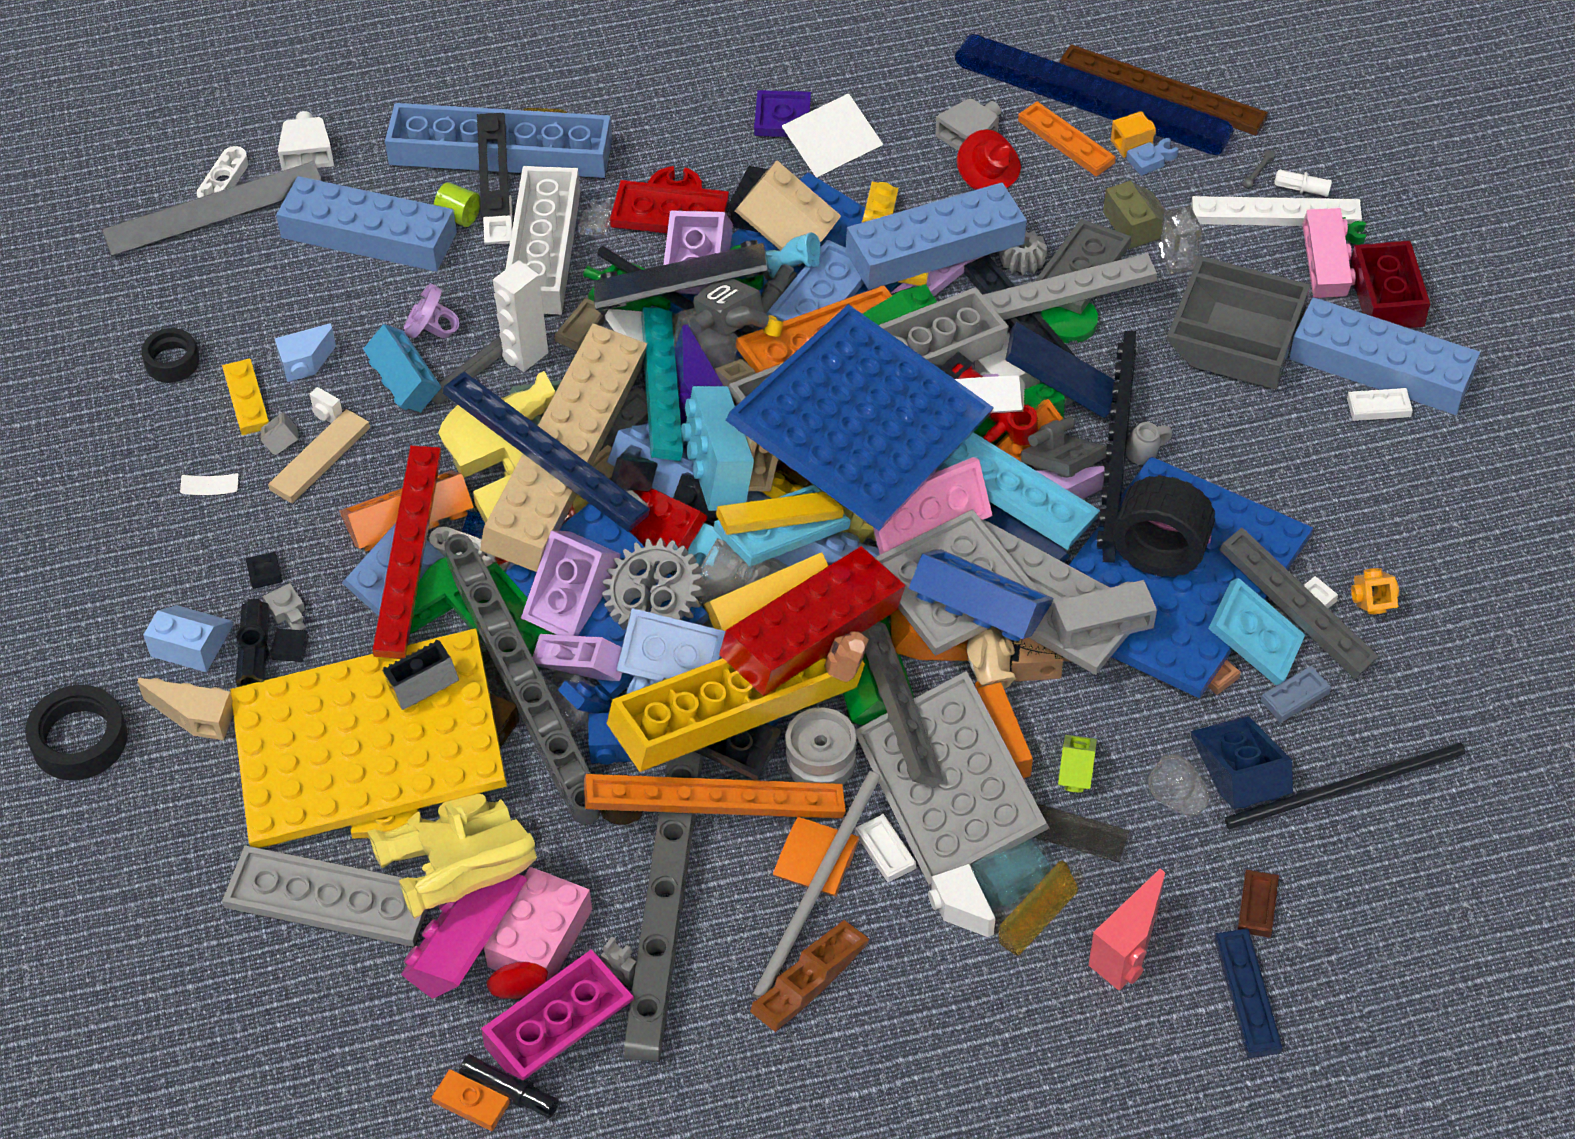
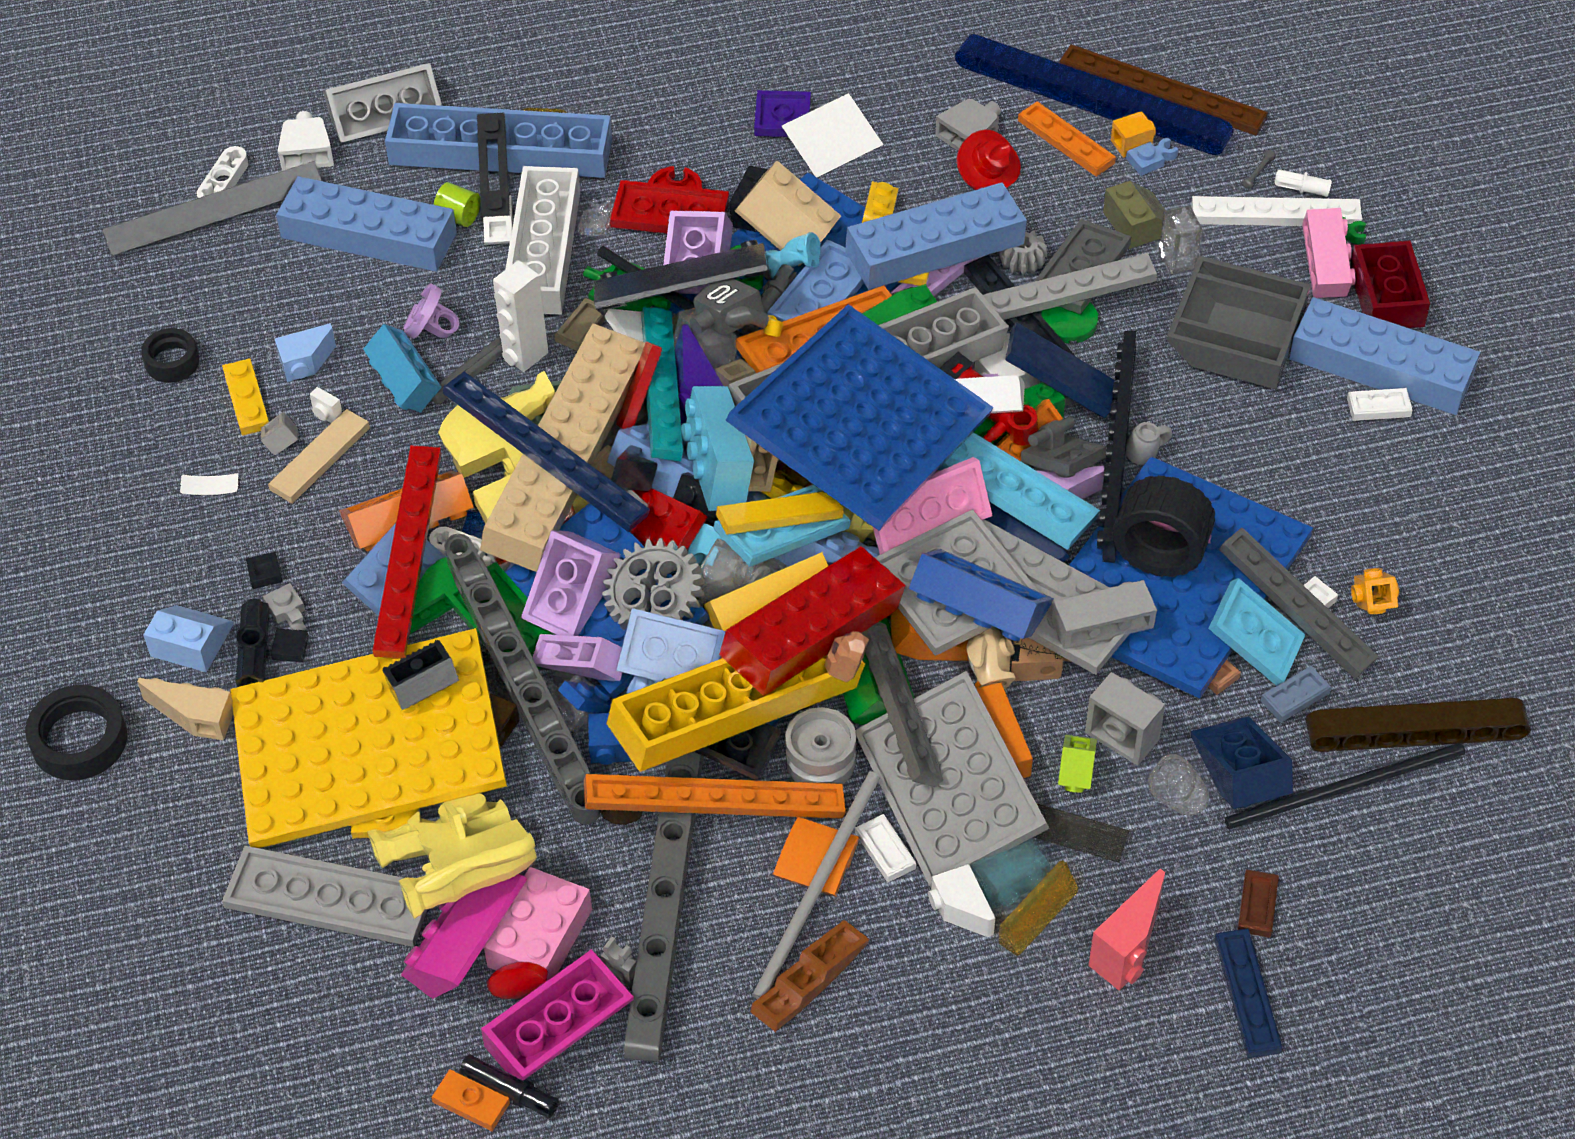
(367, 105): none -> light grey slope
(639, 385): none -> red tile
(1124, 718): none -> light grey brick
(1417, 724): none -> dark brown beam

